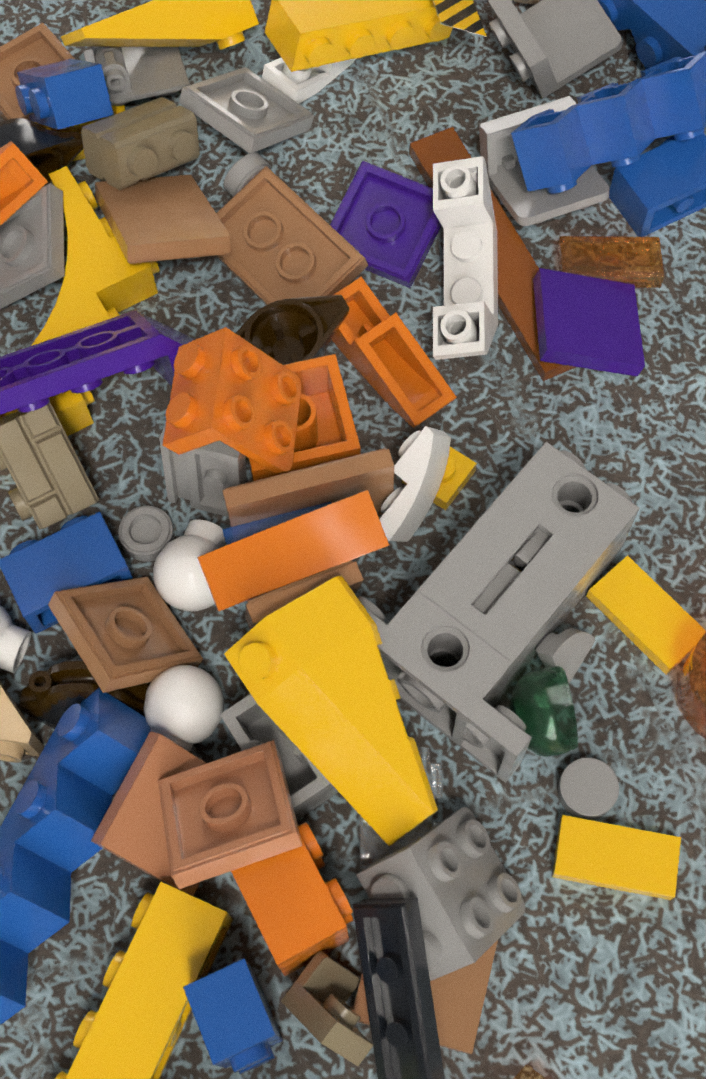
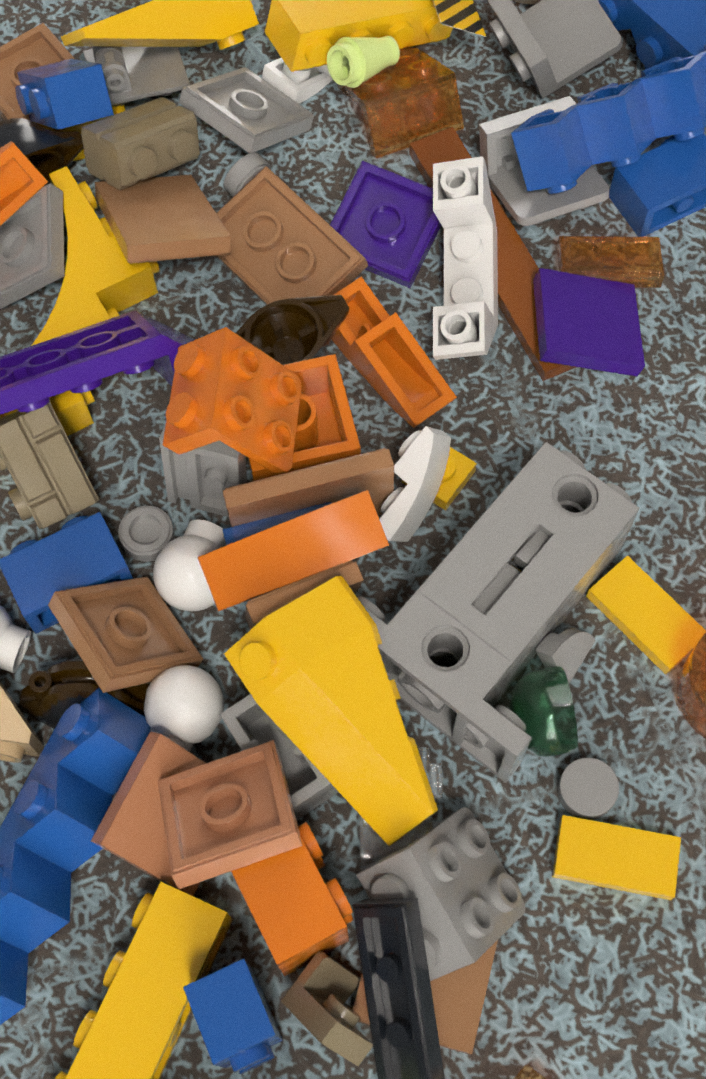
(360, 58): none -> yellowish green cone
(407, 102): none -> clear orange bracket

